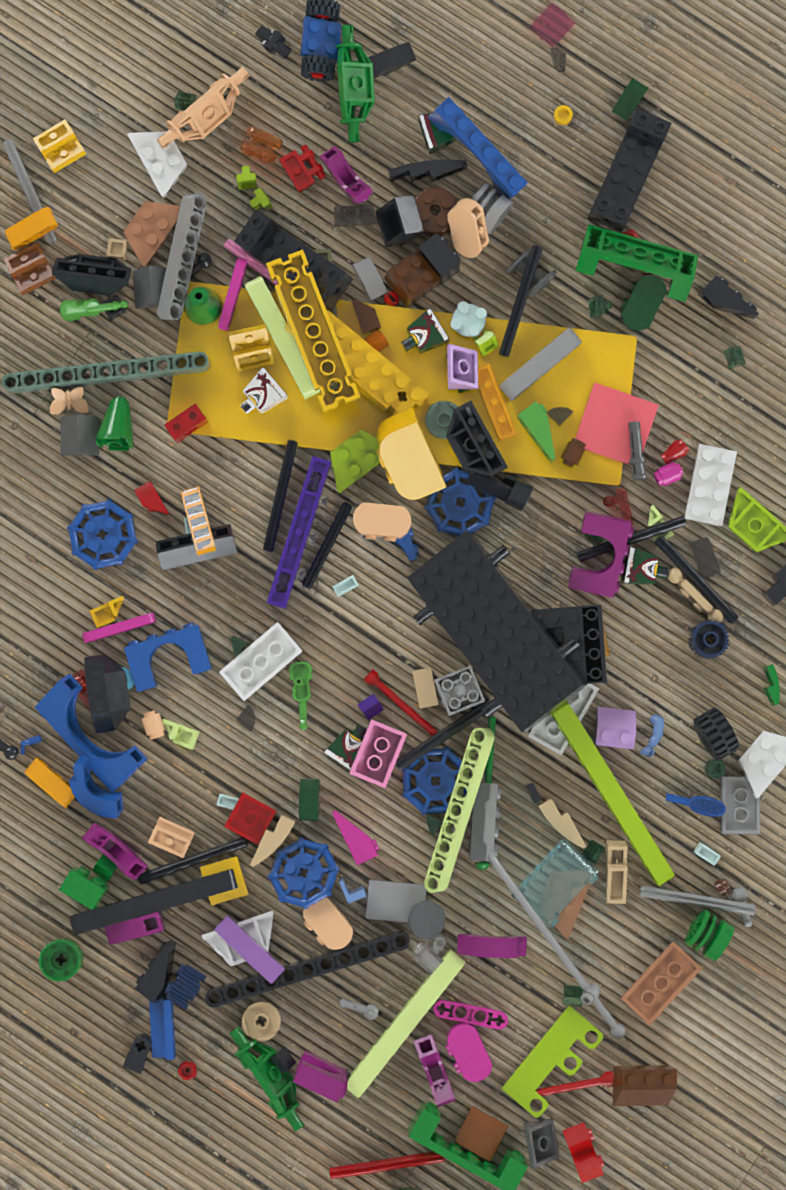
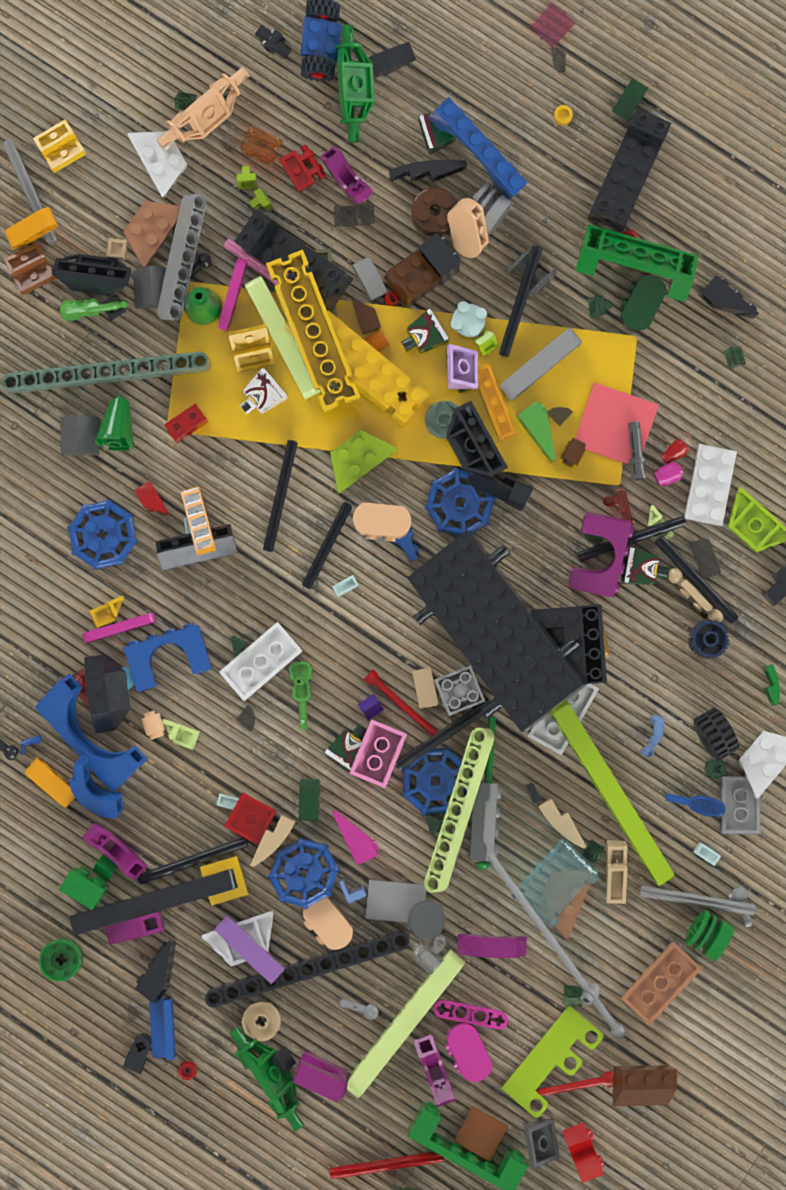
(68, 398): light nougat piece -> none
(171, 837): light nougat plate -> none
(185, 986): dark blue brick -> none
(300, 533): dark purple piece -> none
(399, 221): black piece -> none
(408, 456): yellow brick -> none
(615, 728): lavender slope -> none
(722, 886): reddish brown plate -> none

